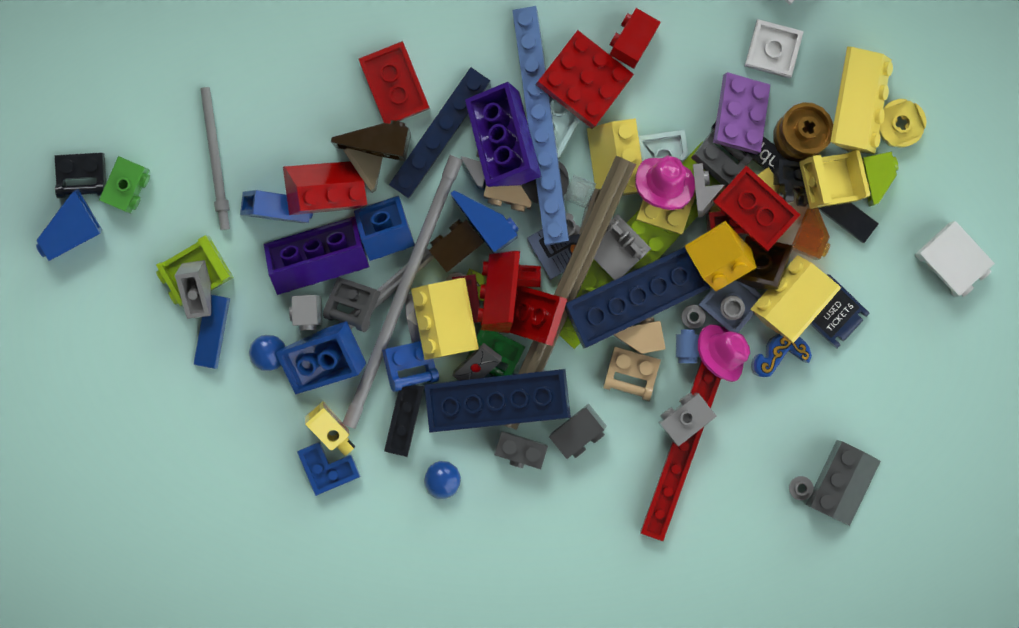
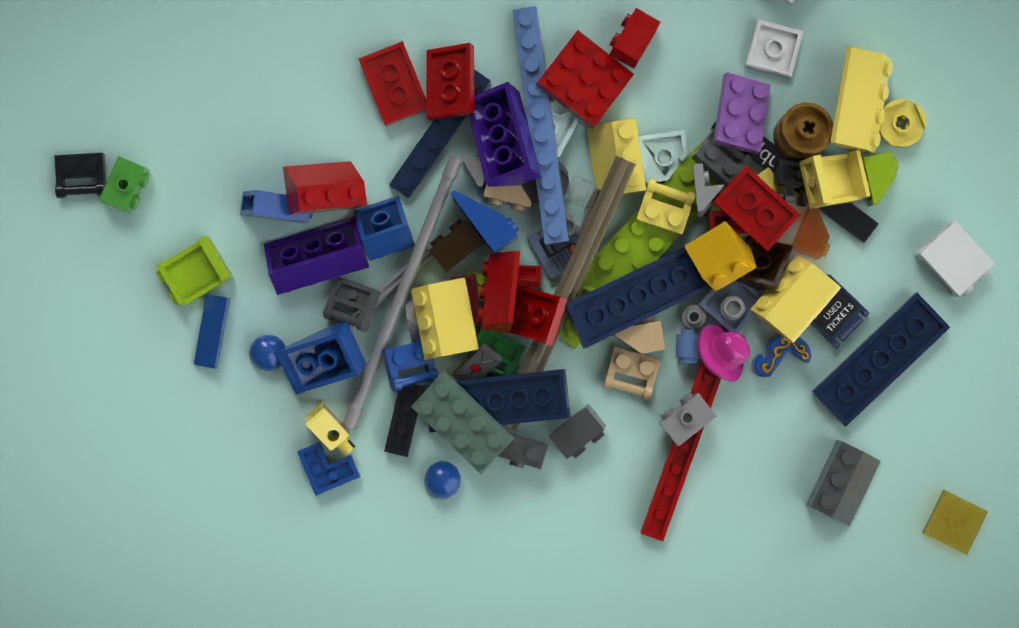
(68, 228): blue slope -> none
(194, 288): light grey slope -> none
(221, 204): light grey bar -> none
(306, 312): light grey brick -> none
(366, 165): dark tan slope -> none
(380, 140): dark brown slope -> none
(450, 81): none -> red plate
(462, 422): none -> sand green plate
(620, 248): light grey hinge -> none
(665, 182): dark pink hat -> none
(793, 488): light grey plate -> none
(880, 359): none -> dark blue plate
(955, 522): none -> clear yellow tile

